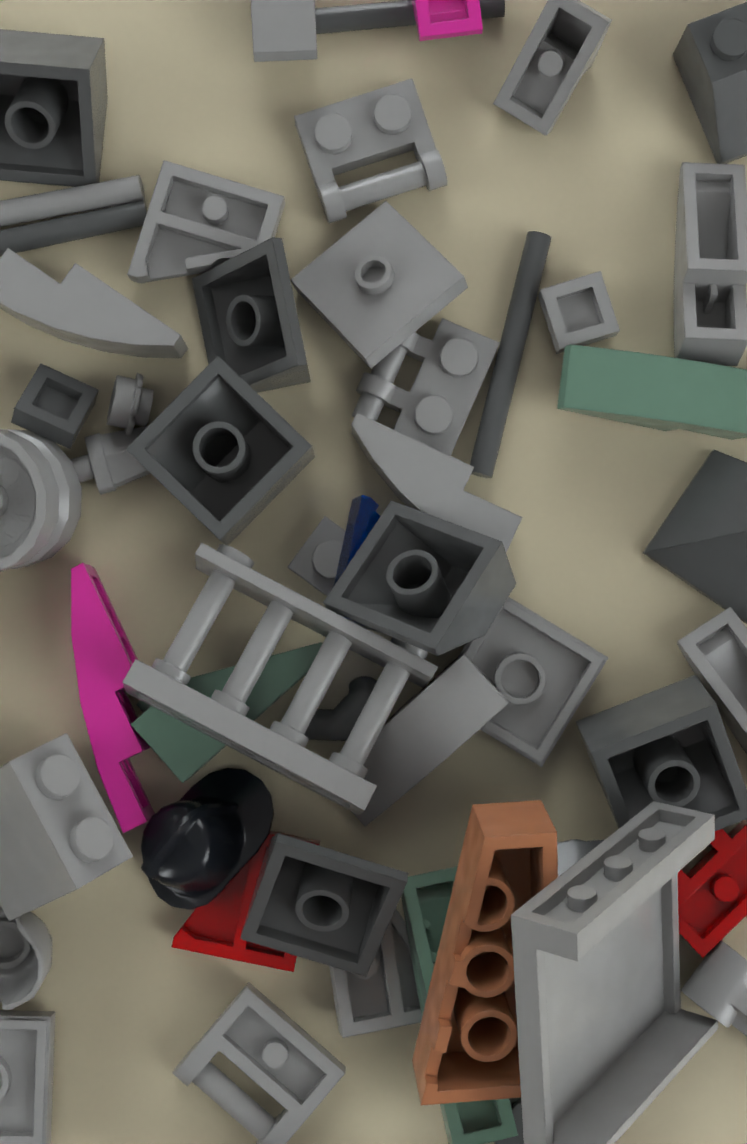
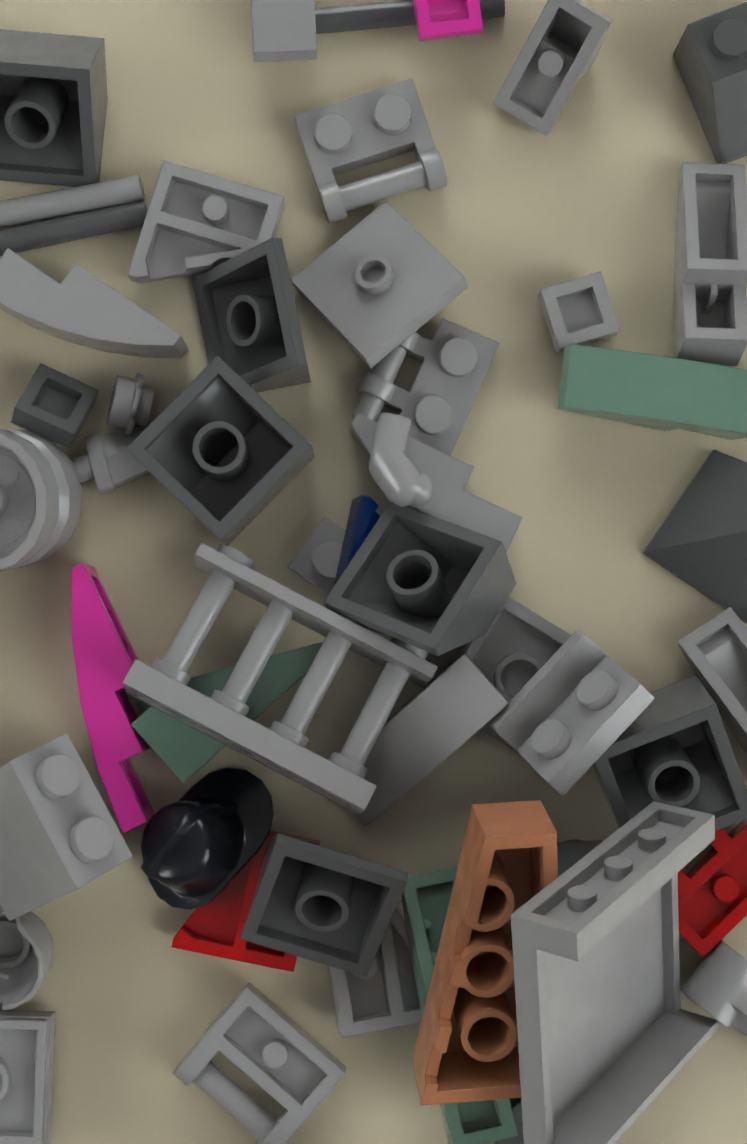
(338, 722): dark grey arm -> none
(392, 468): none -> light grey arm
(510, 353): dark grey bar -> none
(571, 712): none -> light grey bracket

